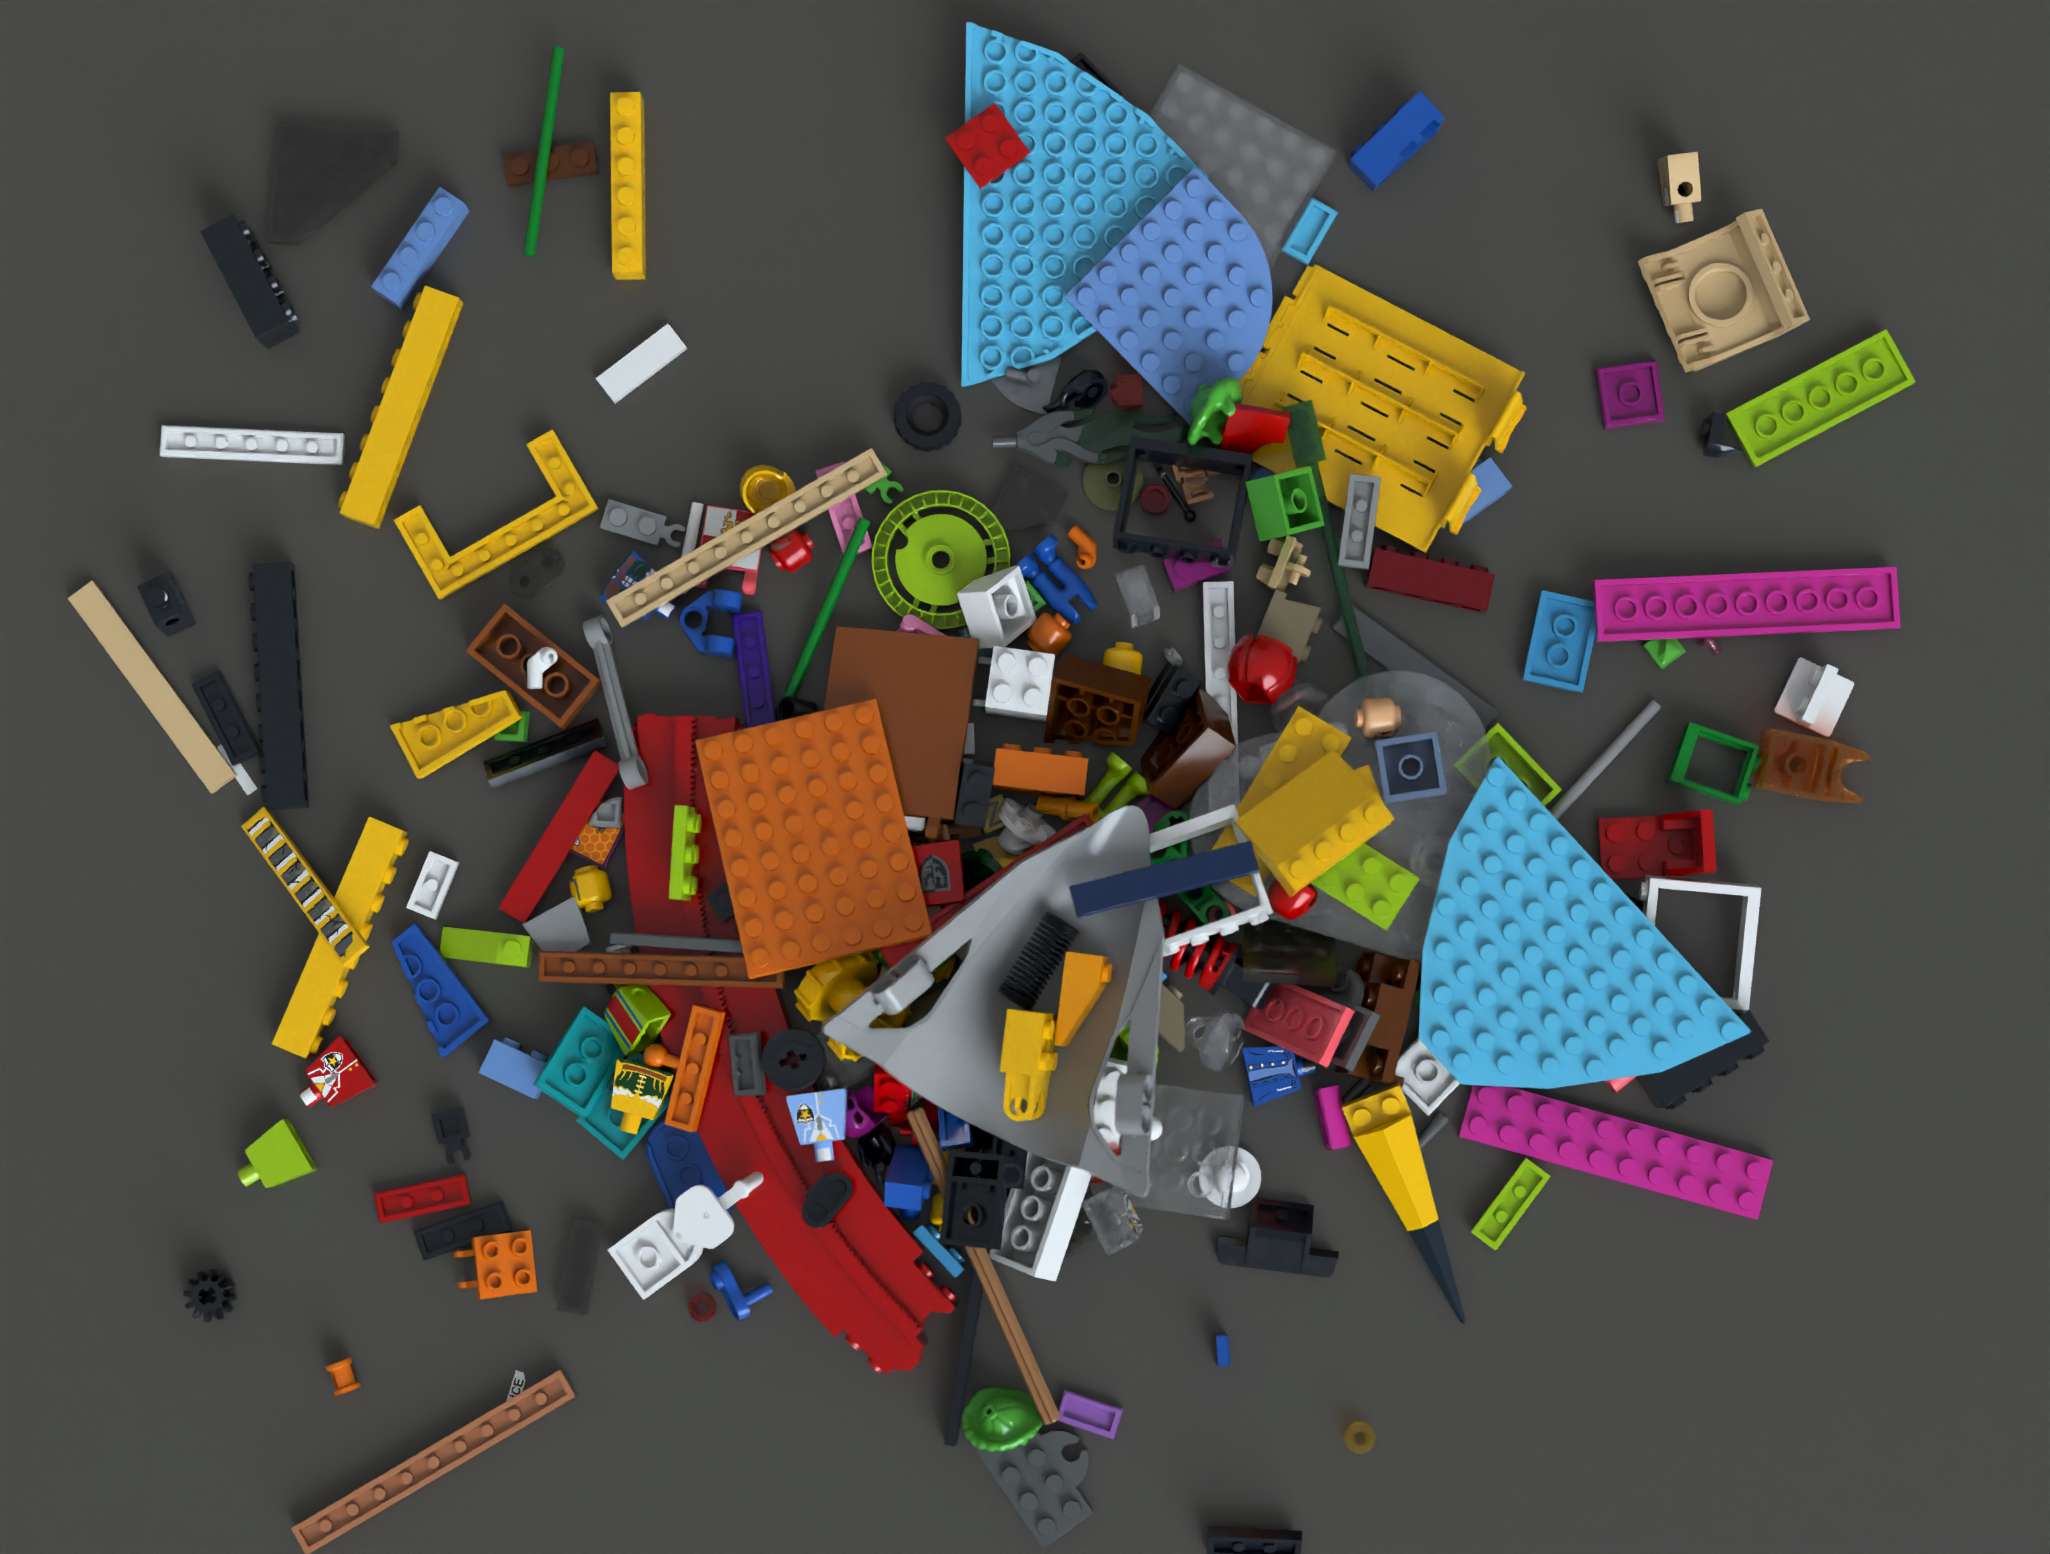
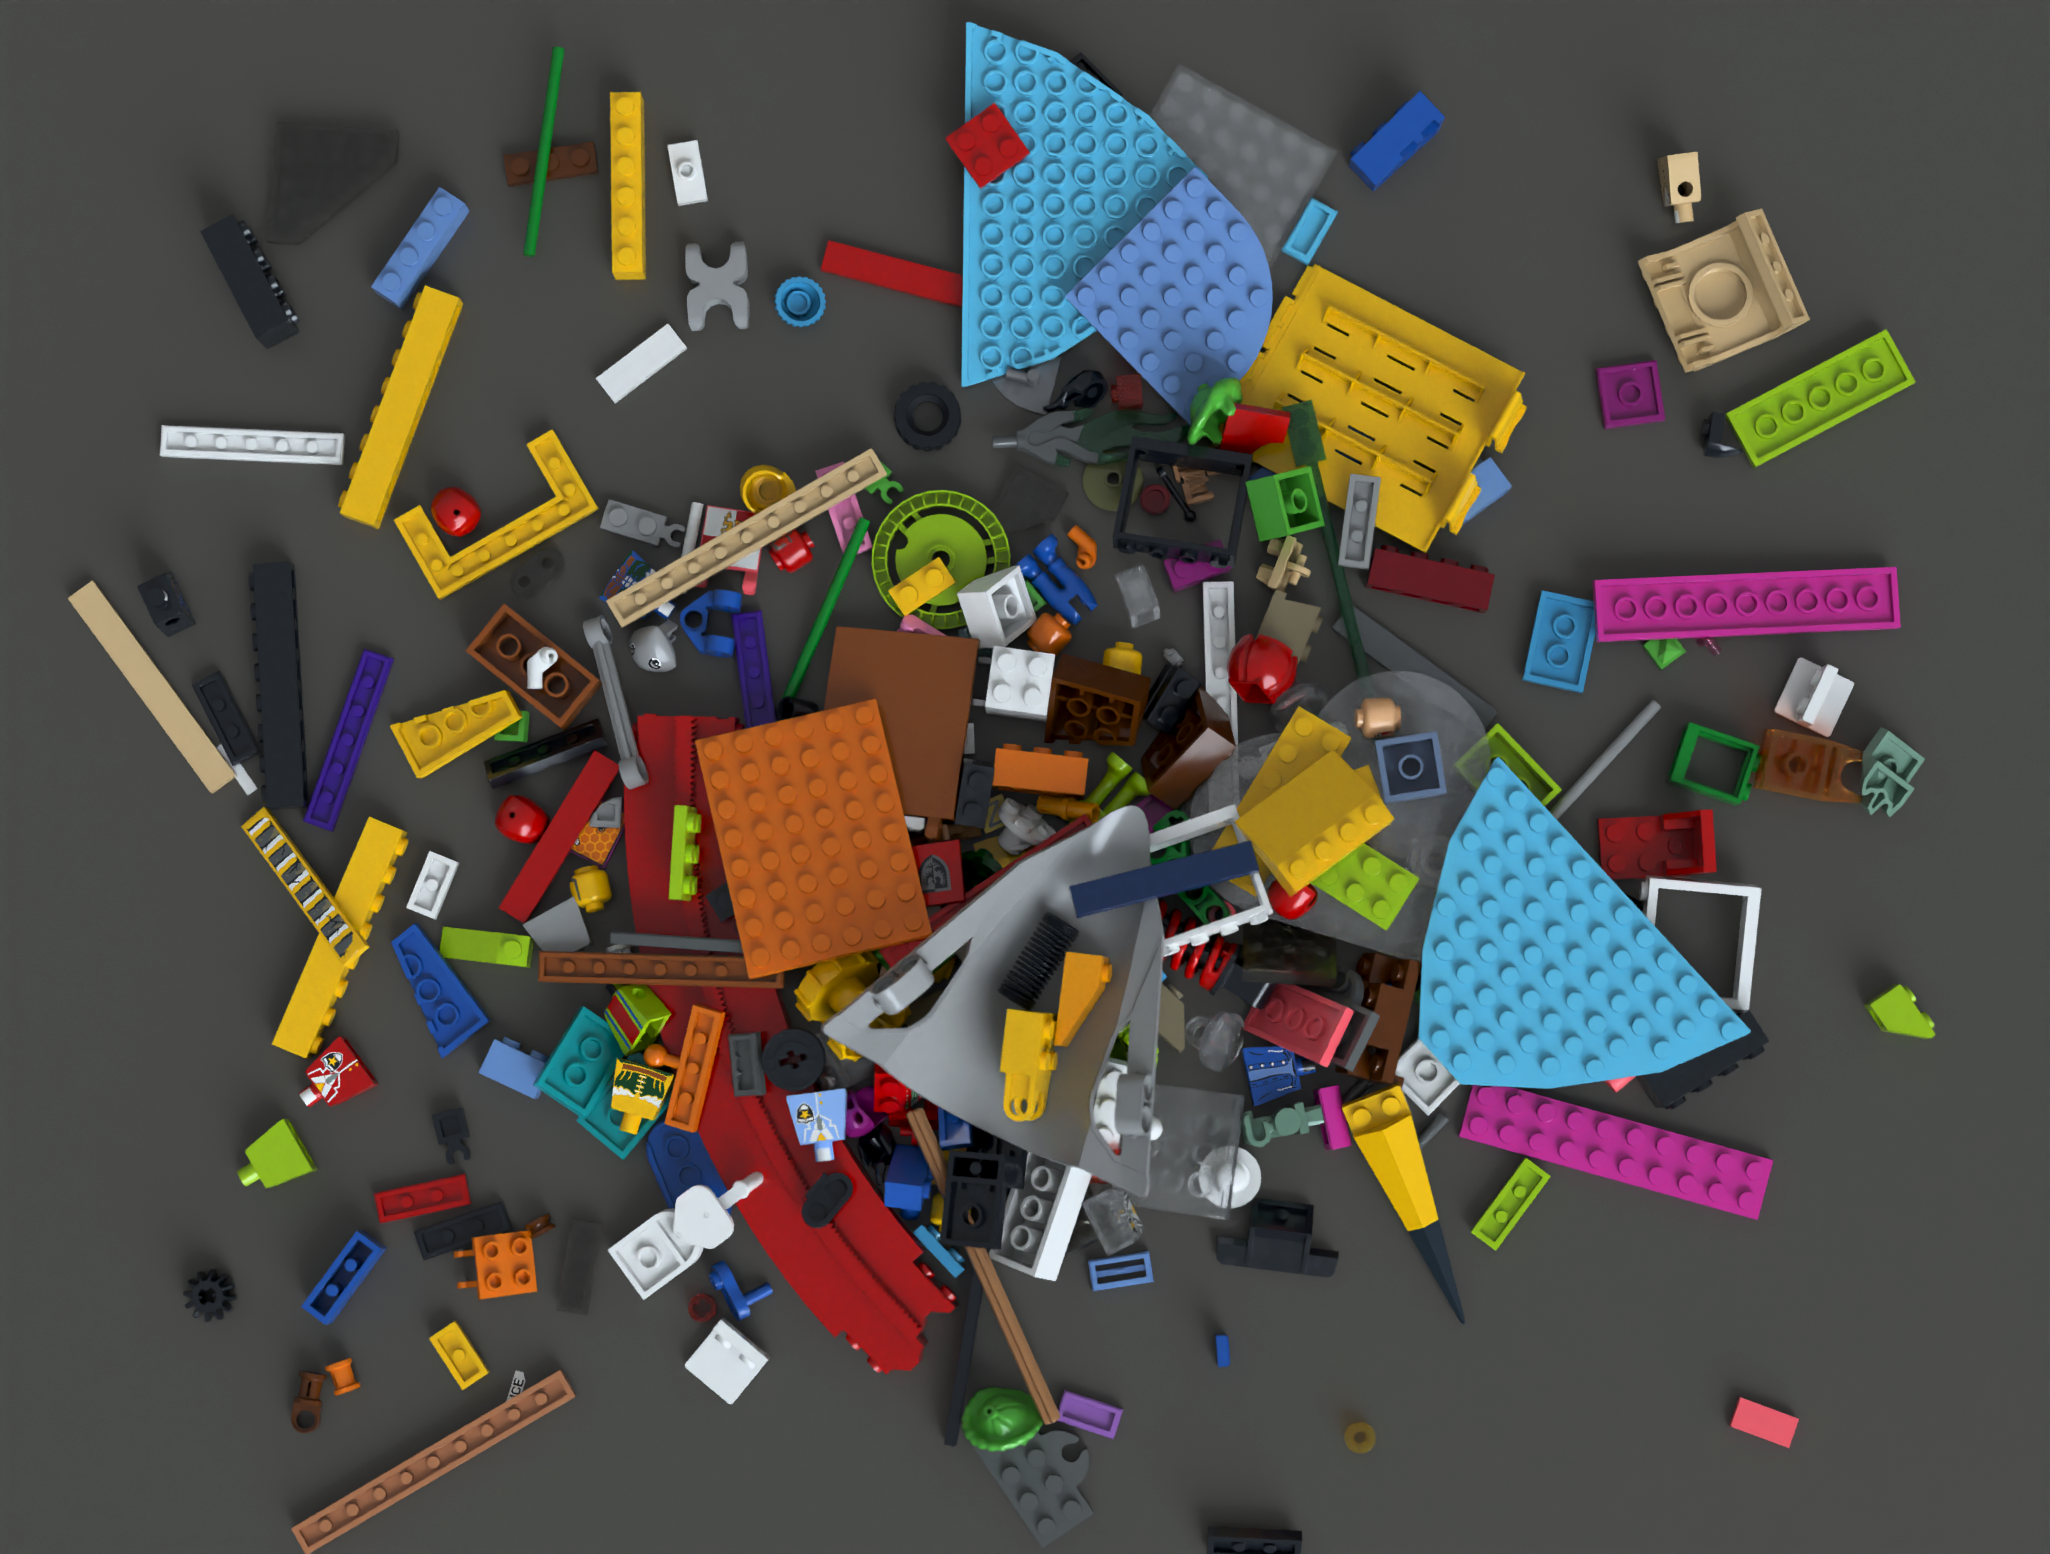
(308, 1399): none -> reddish brown connector
(344, 1277): none -> blue brick
(348, 740): none -> dark purple tile
(449, 500): none -> red helmet
(459, 1355): none -> yellow plate
(529, 819): none -> red helmet
(540, 1226): none -> reddish brown bush
(653, 647): none -> light grey piece
(687, 173): none -> white plate
(717, 286): none -> light grey piece
(727, 1361): none -> white bracket
(799, 301): none -> dark azure hat
(893, 273): none -> red tile
(922, 586): none -> yellow plate
(1120, 1258): none -> medium blue tile
(1280, 1123): none -> sand green hips
(1763, 1422): none -> coral tile
(1886, 772): none -> sand green plate
(1897, 1013): none -> lime slope

